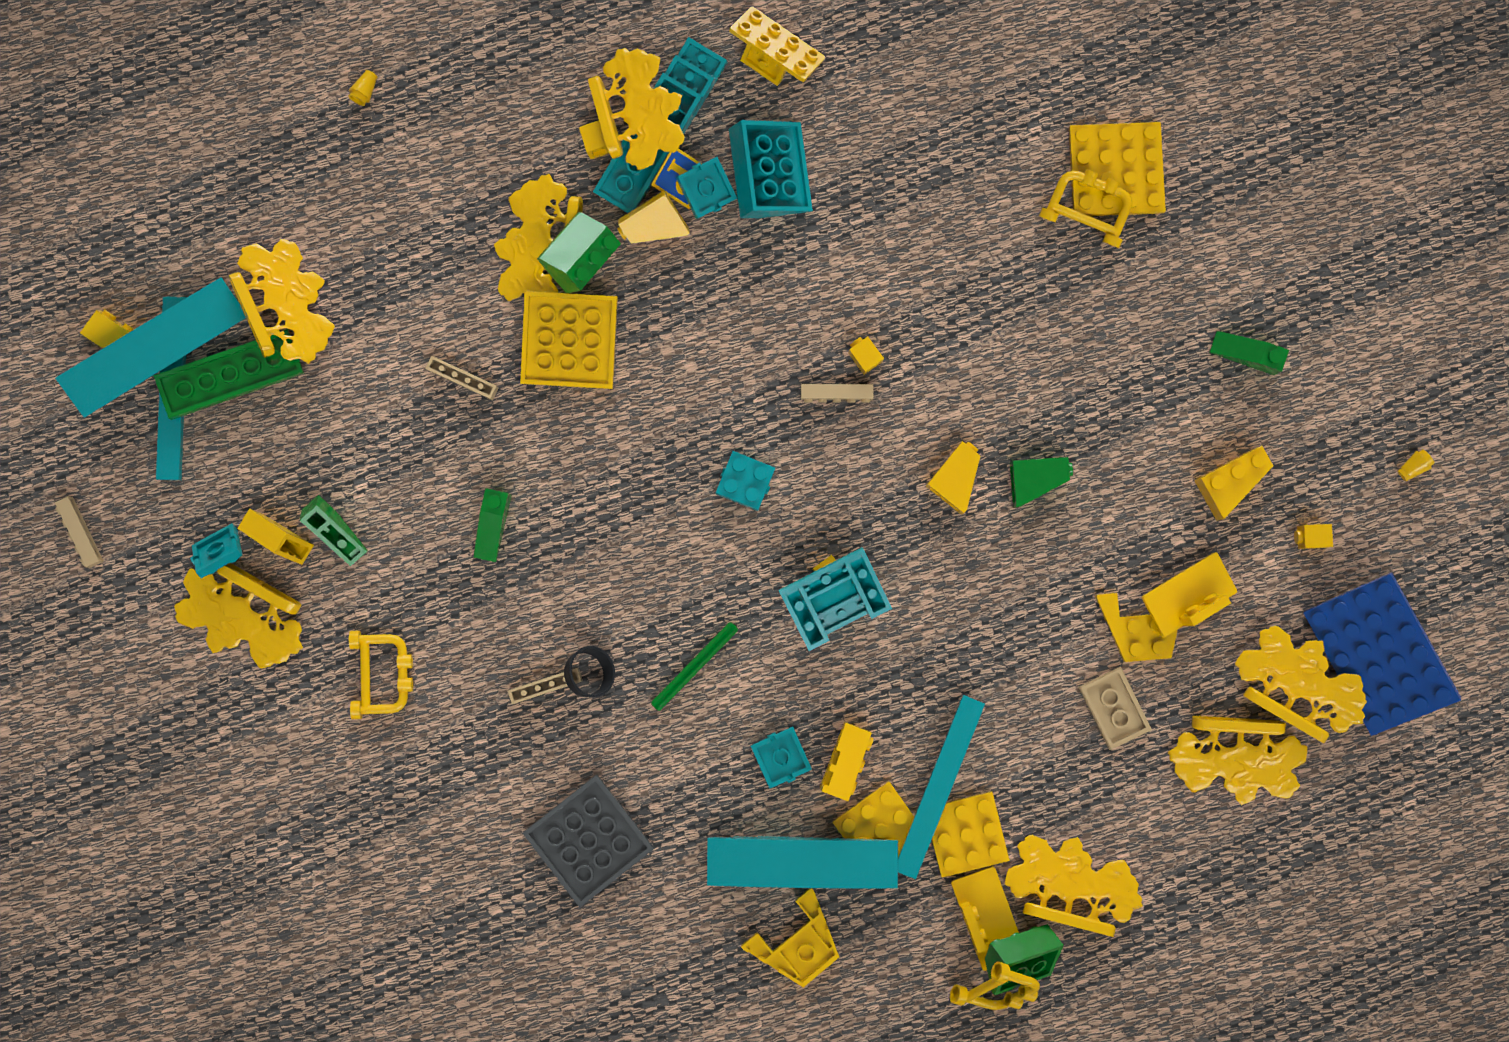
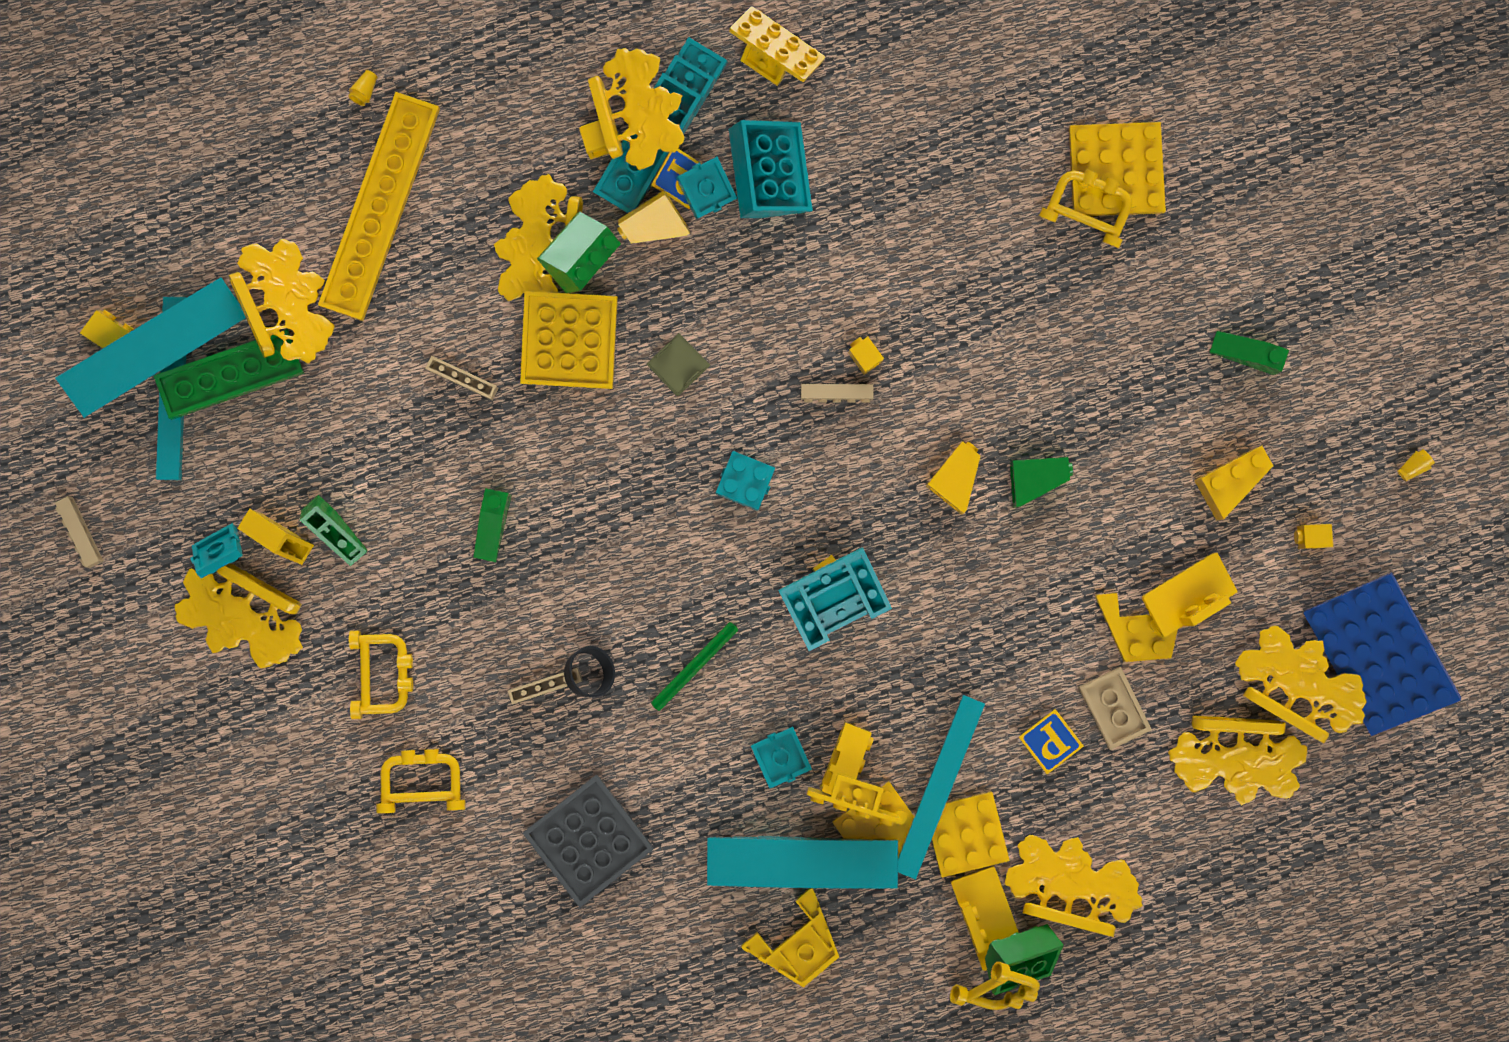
(379, 206): none -> yellow plate
(408, 757): none -> yellow bar
(678, 364): none -> olive piece
(856, 796): none -> yellow bracket
(1051, 741): none -> piece

